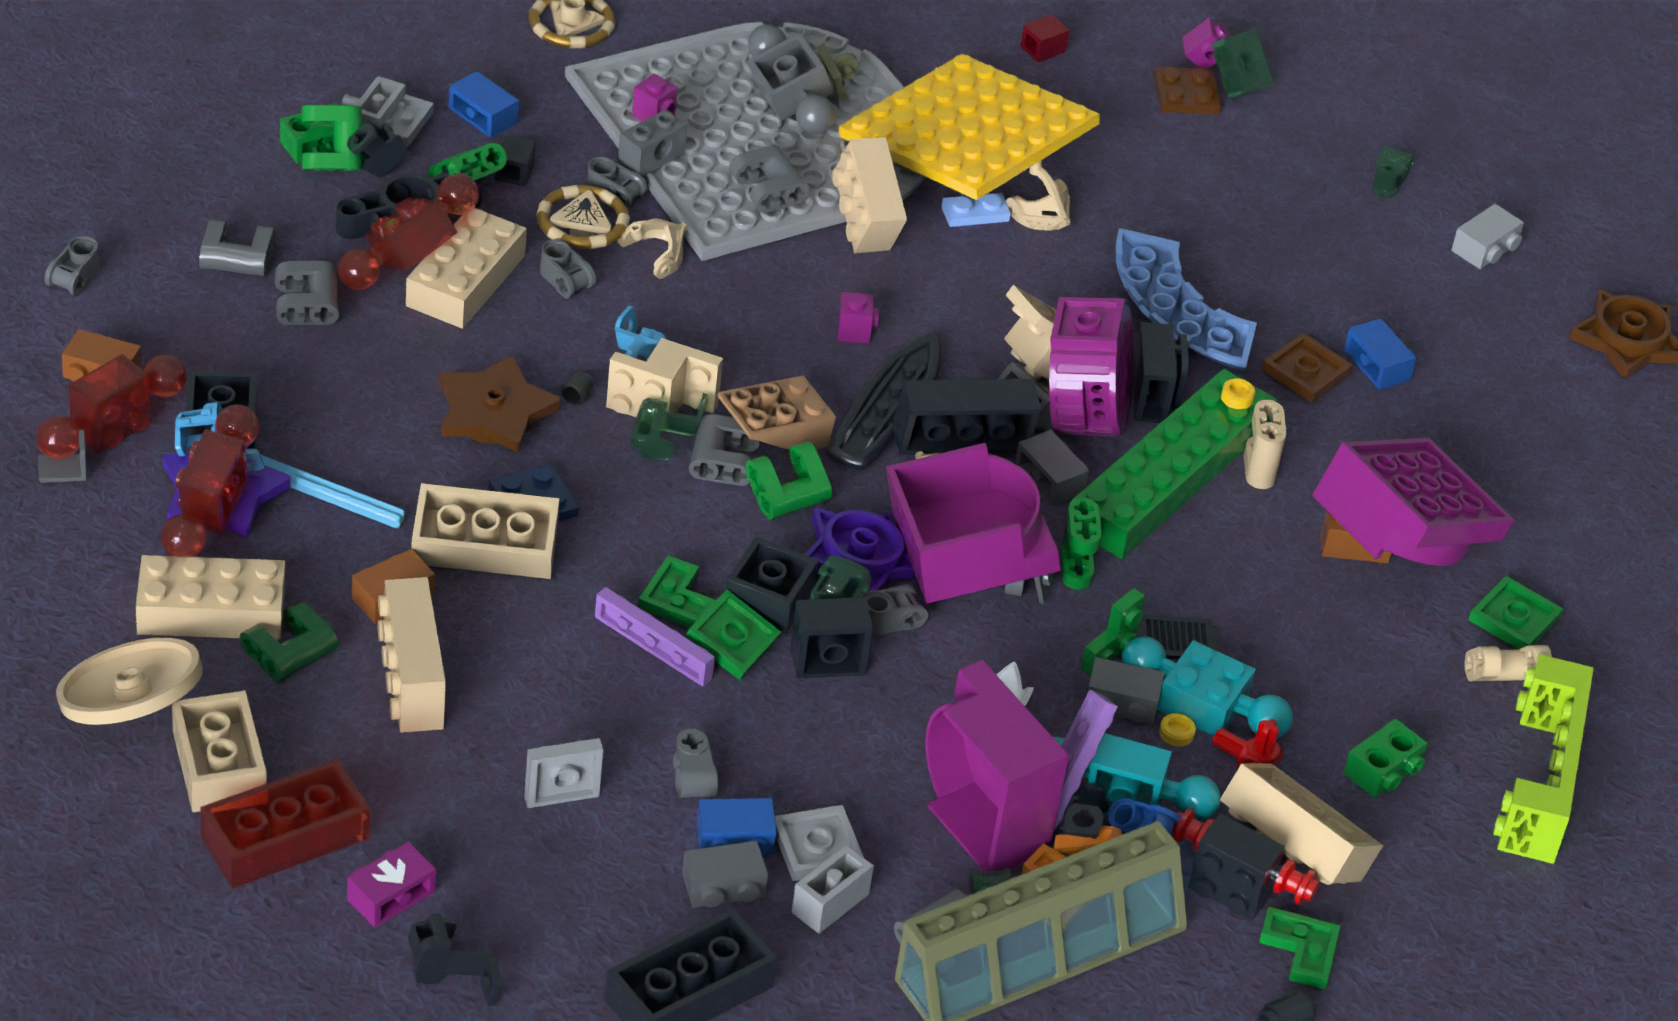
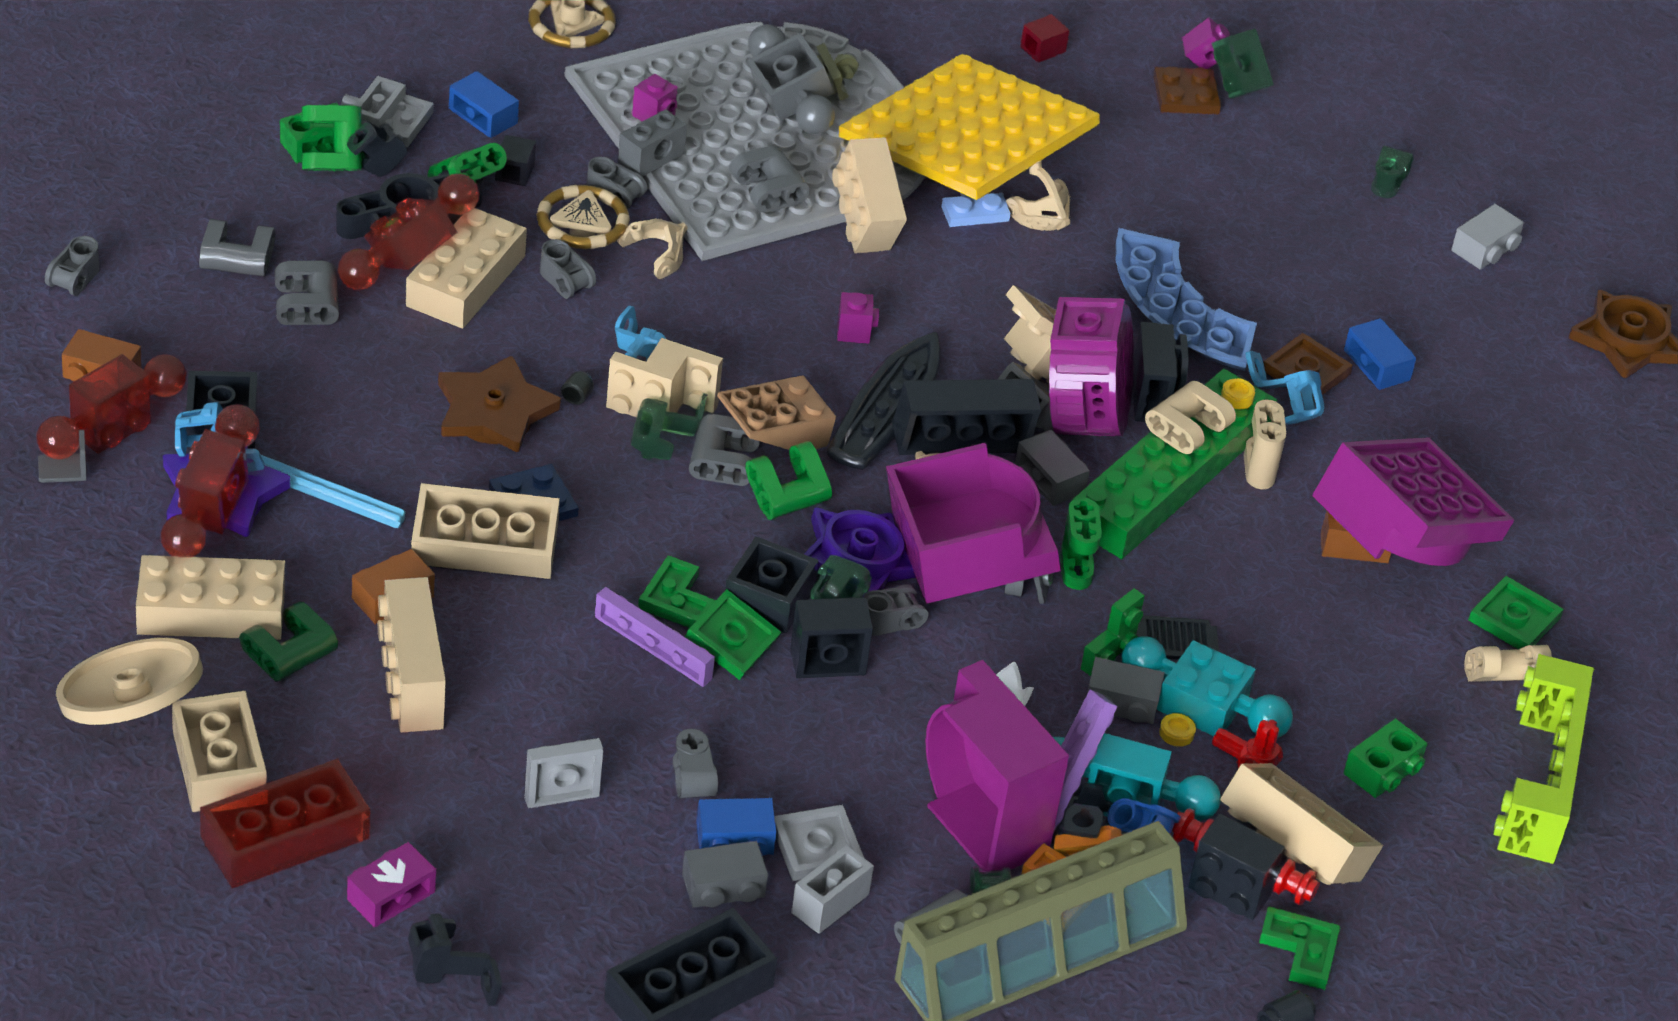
(1172, 420): none -> tan connector
(1300, 383): none -> dark azure piece

